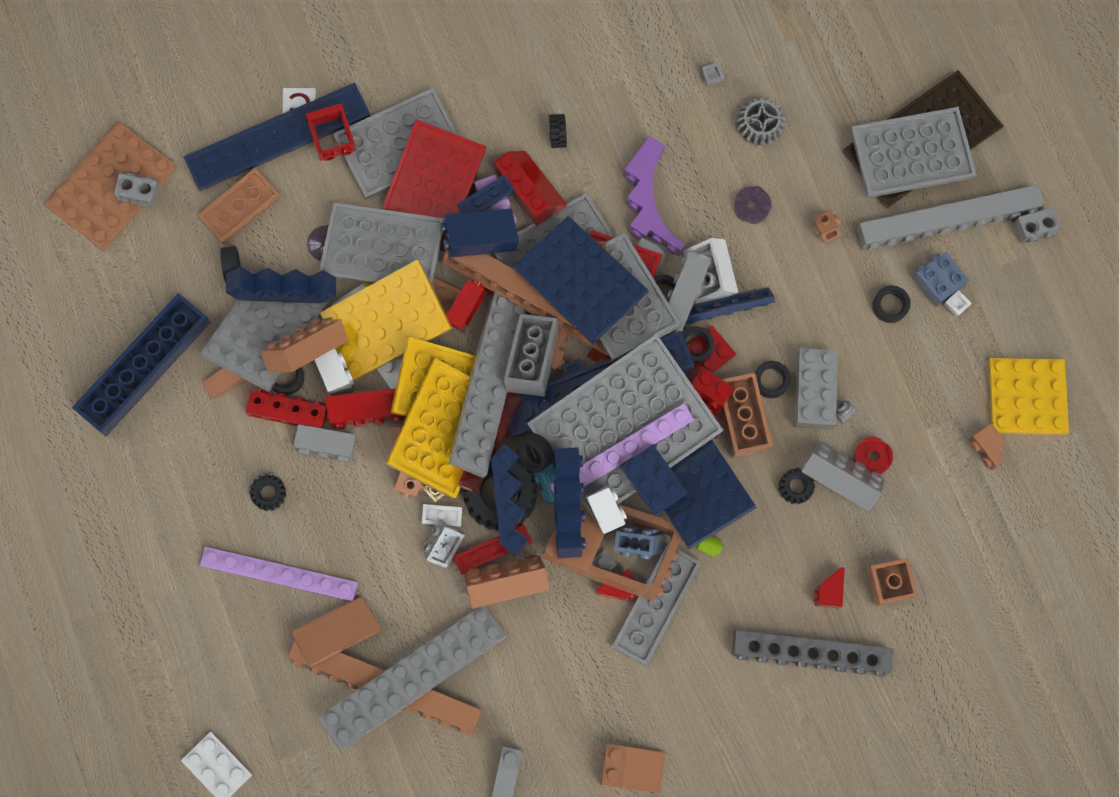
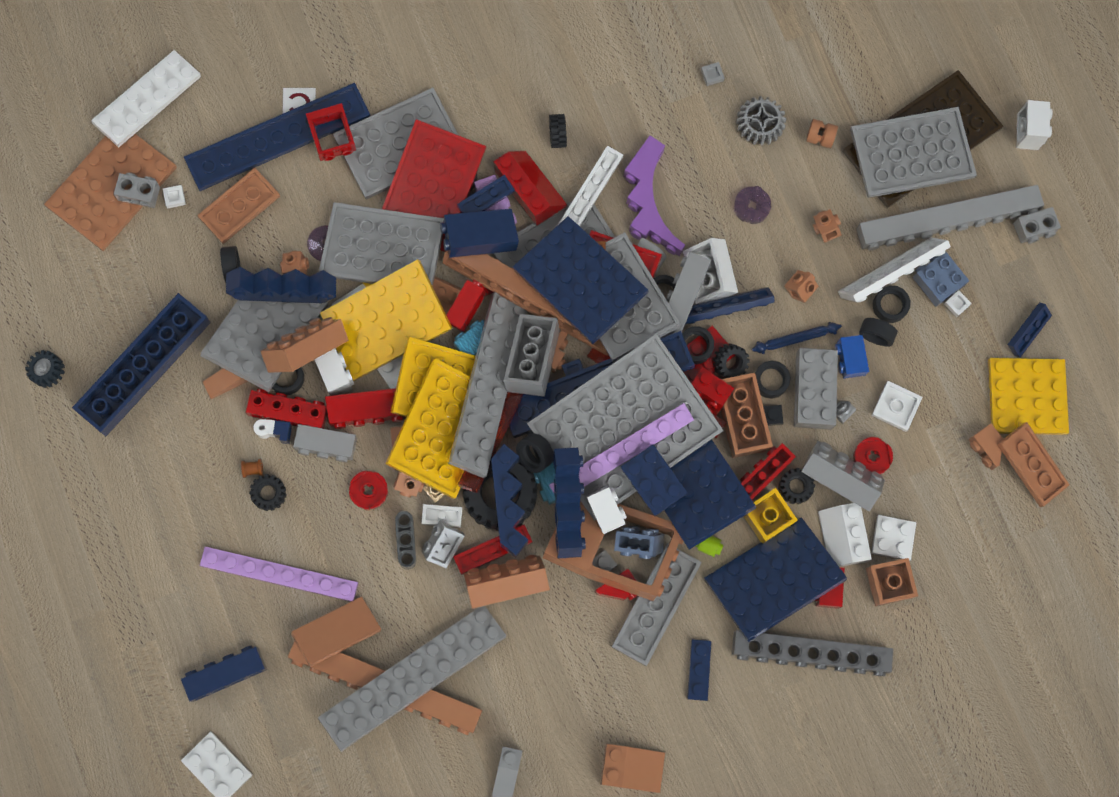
(45, 369): none -> black wheel
(146, 98): none -> white plate
(174, 196): none -> white plate
(223, 674): none -> dark blue brick
(252, 468): none -> dark orange bush
(273, 428): none -> leg
(294, 260): none -> nougat brick
(369, 479): none -> red plate
(407, 530): none -> dark grey beam
(469, 341): none -> medium azure brick
(593, 185): none -> white plate
(699, 670): none -> dark blue plate
(722, 356): none -> black tyre
(767, 470): none -> red brick
(770, 516): none -> yellow brick
(774, 415): none -> black plate
(775, 579): none -> dark blue plate
(798, 337): none -> dark blue wheel
(801, 285): none -> nougat brick
(828, 135): none -> nougat wheel
(845, 534): none -> white slope
(852, 356): none -> blue brick
(878, 332): none -> black tyre
(889, 272): none -> white plate
(893, 537): none -> white plate
(897, 406): none -> white plate
(1029, 330): none -> dark blue plate
(1033, 125): none -> white brick
(1033, 464): none -> nougat tile

